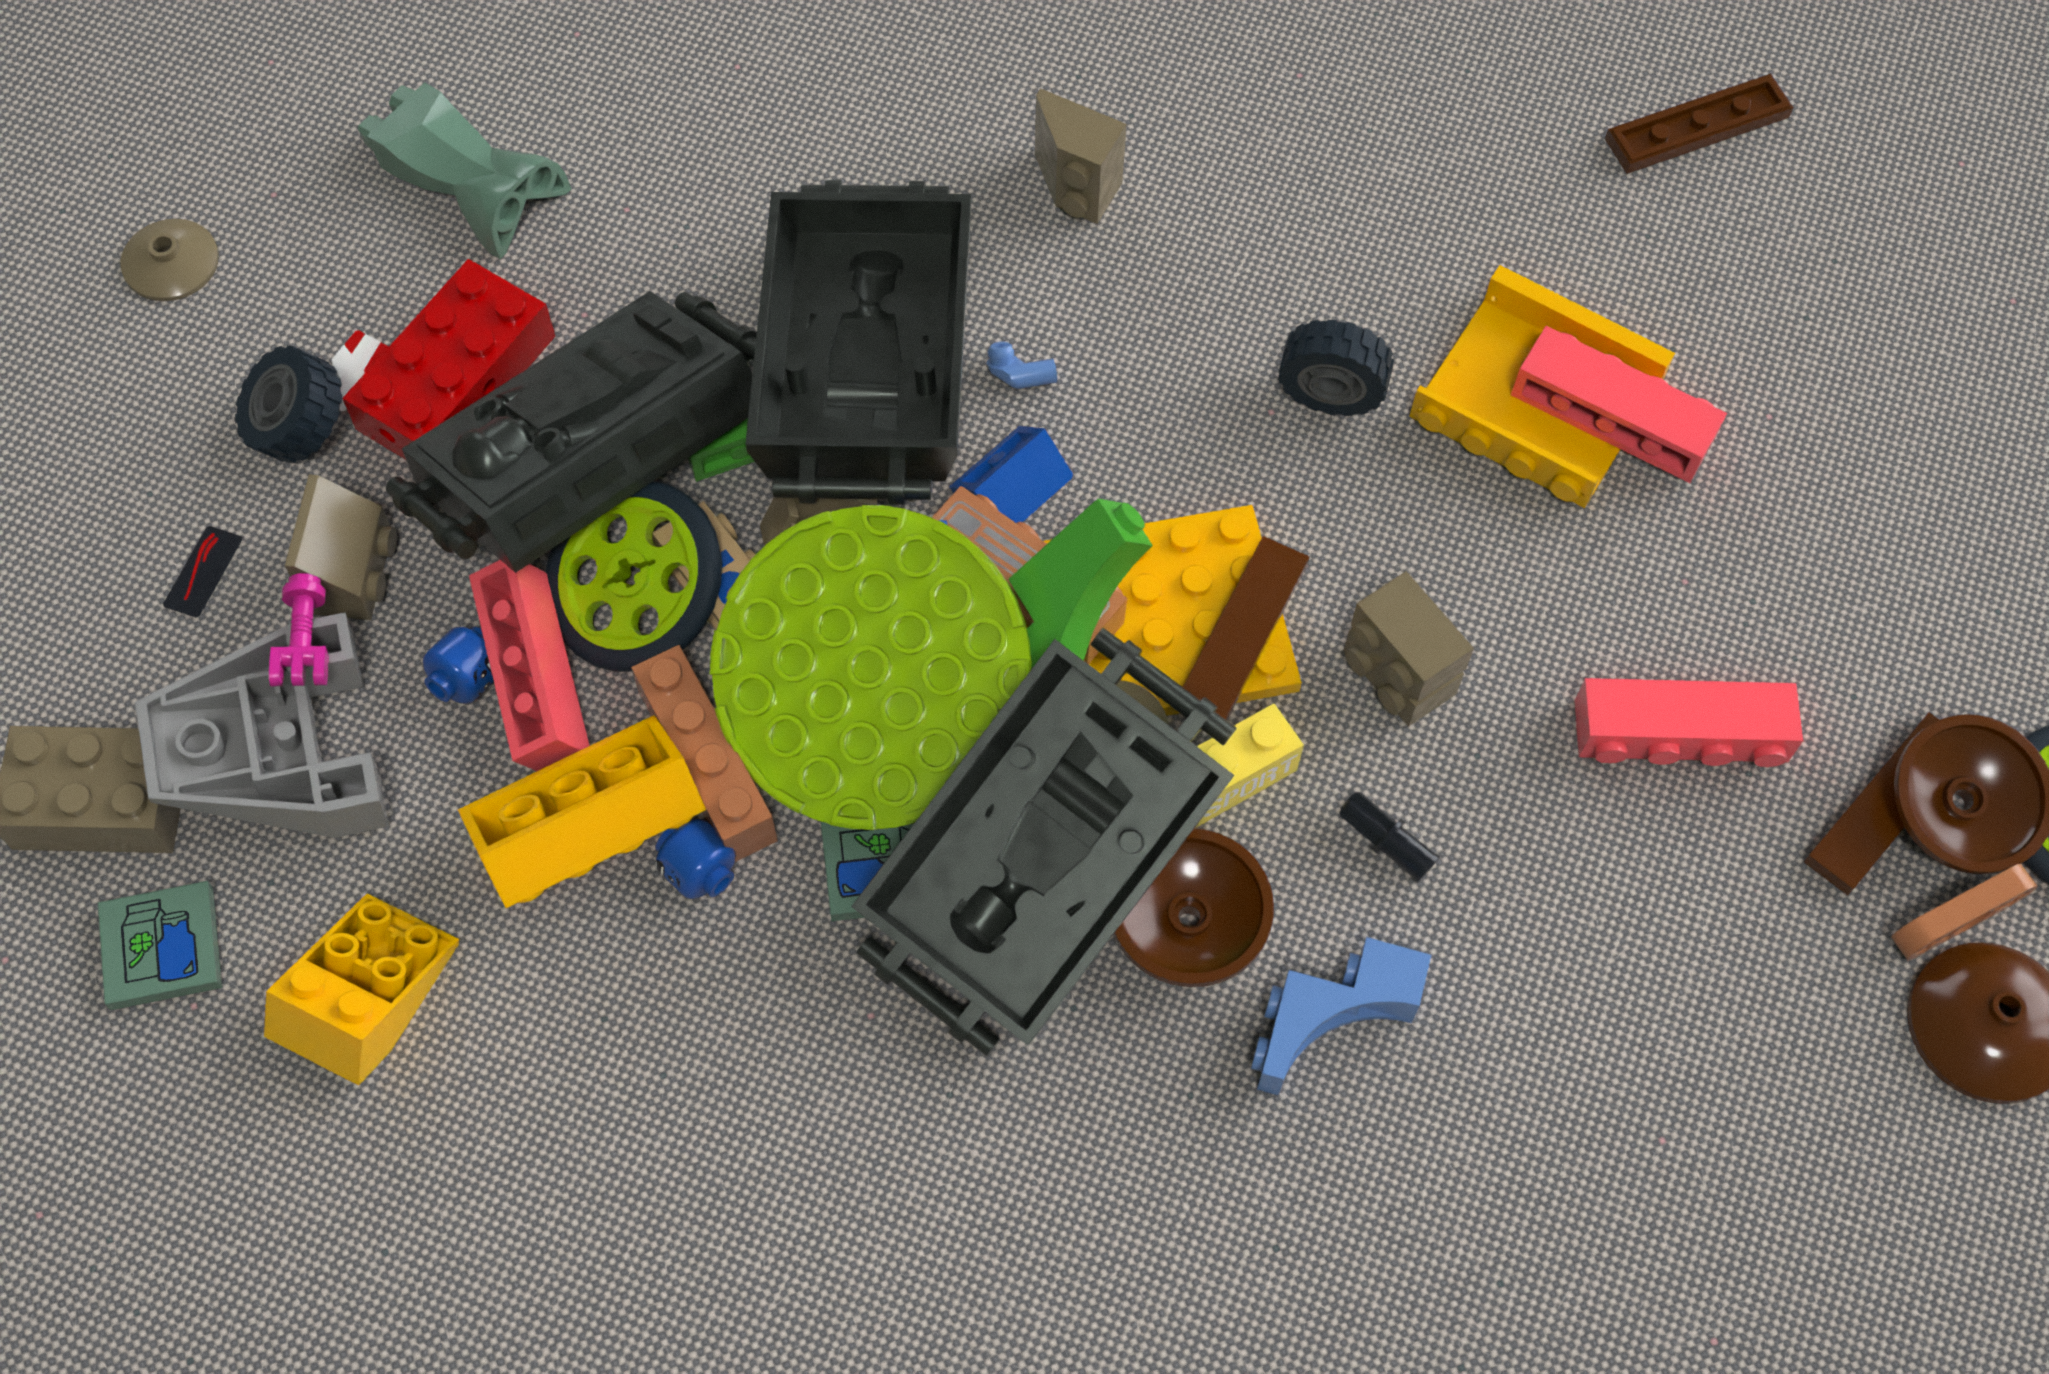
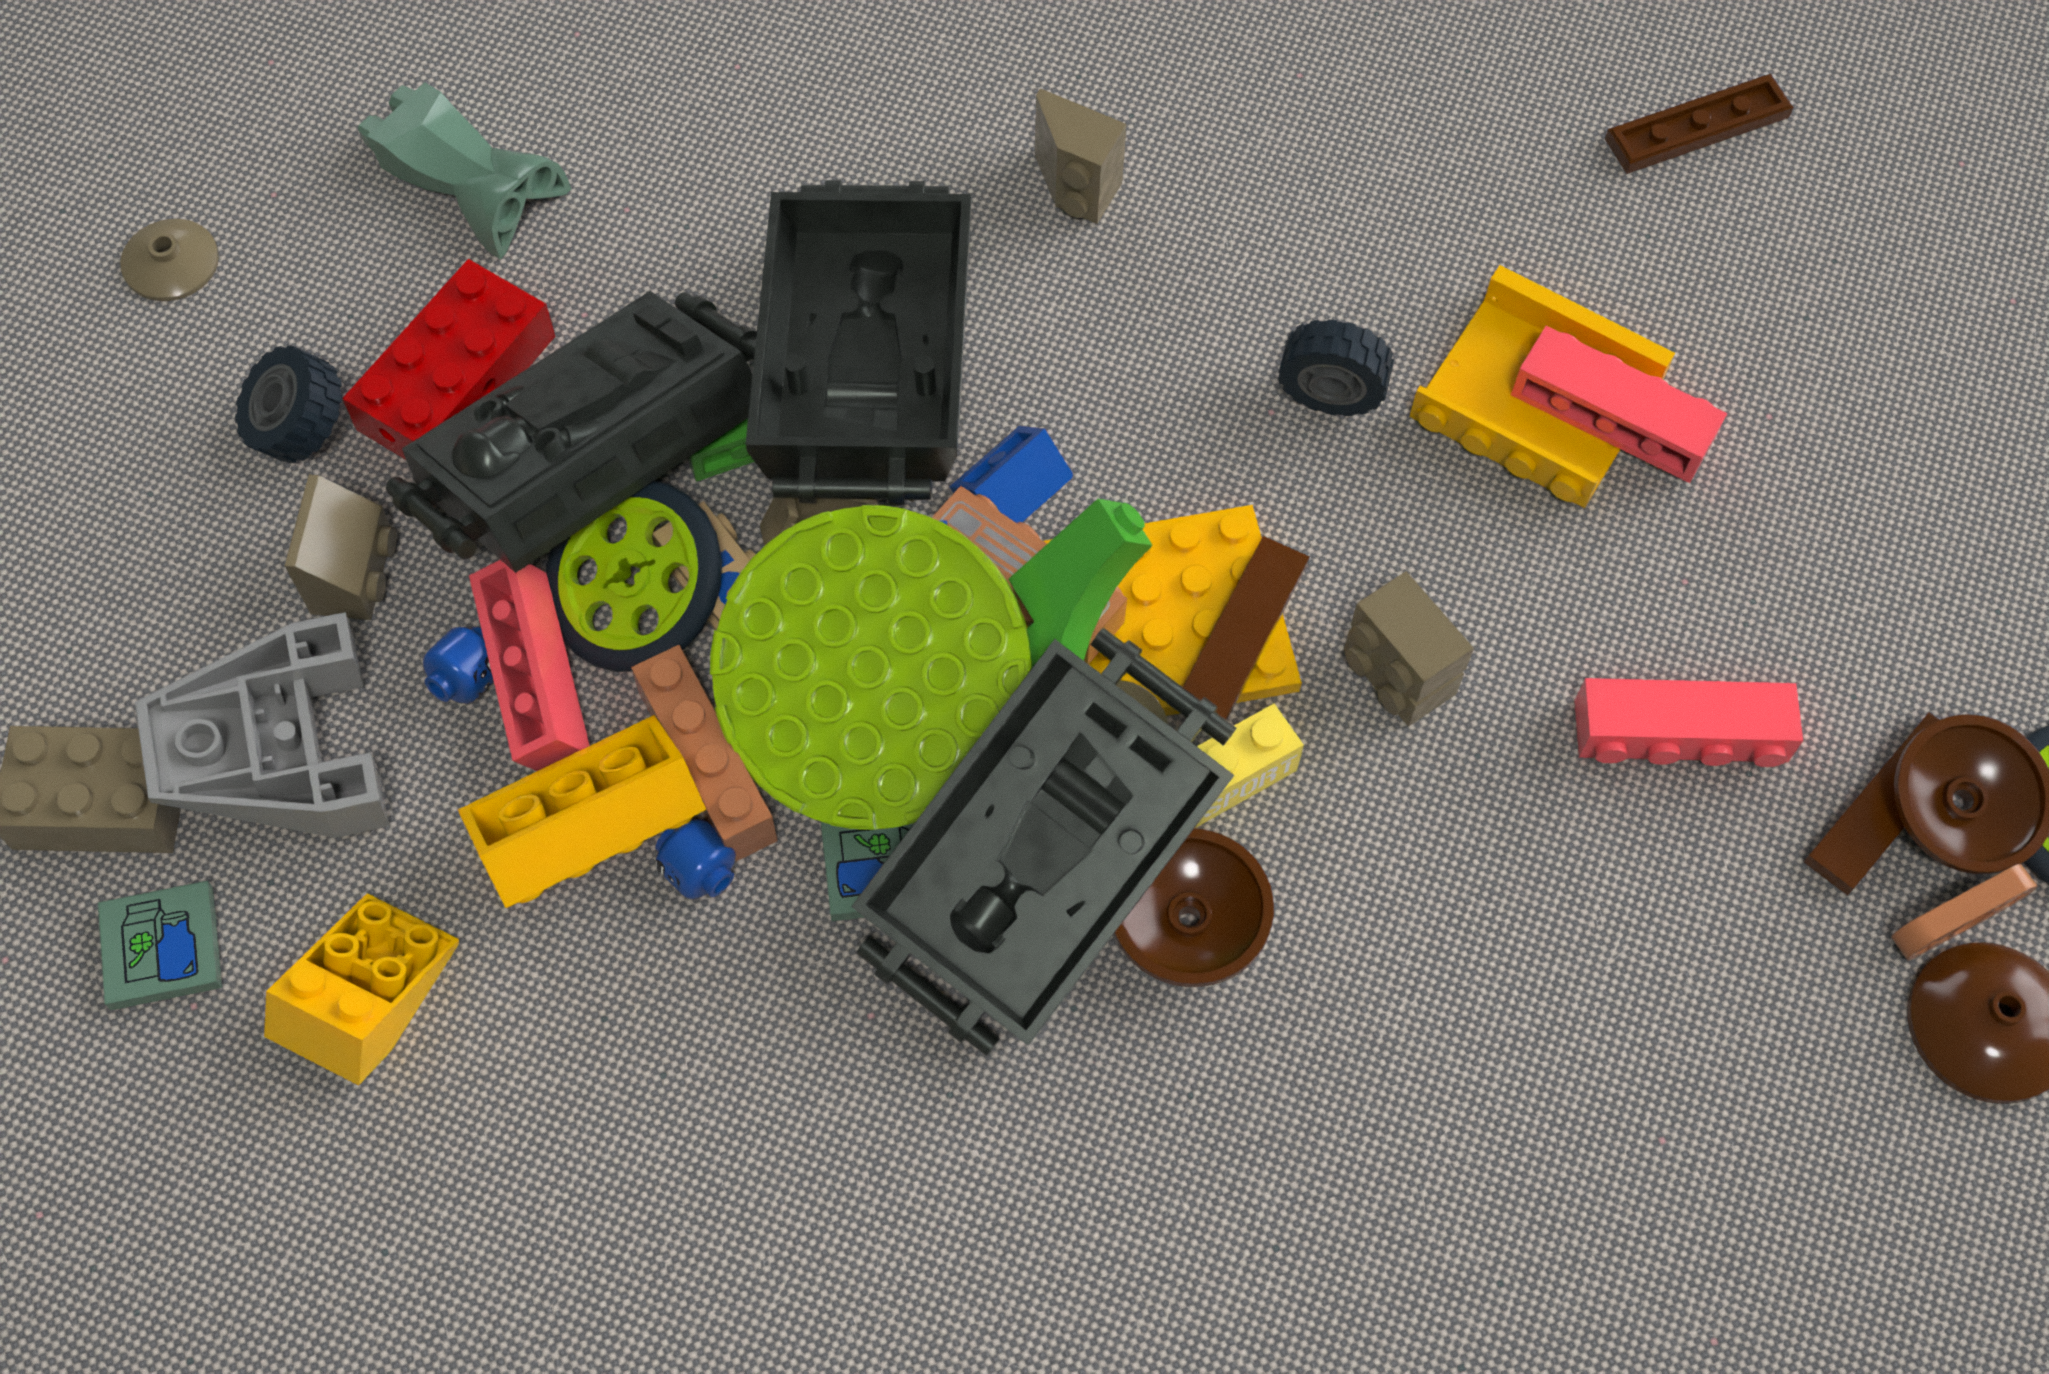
(202, 572): black sticker -> none
(304, 595): dark pink hinge -> none
(355, 359): white sticker -> none
(1017, 373): medium blue arm -> none
(1376, 984): medium blue arch -> none
(1388, 836): black axle -> none

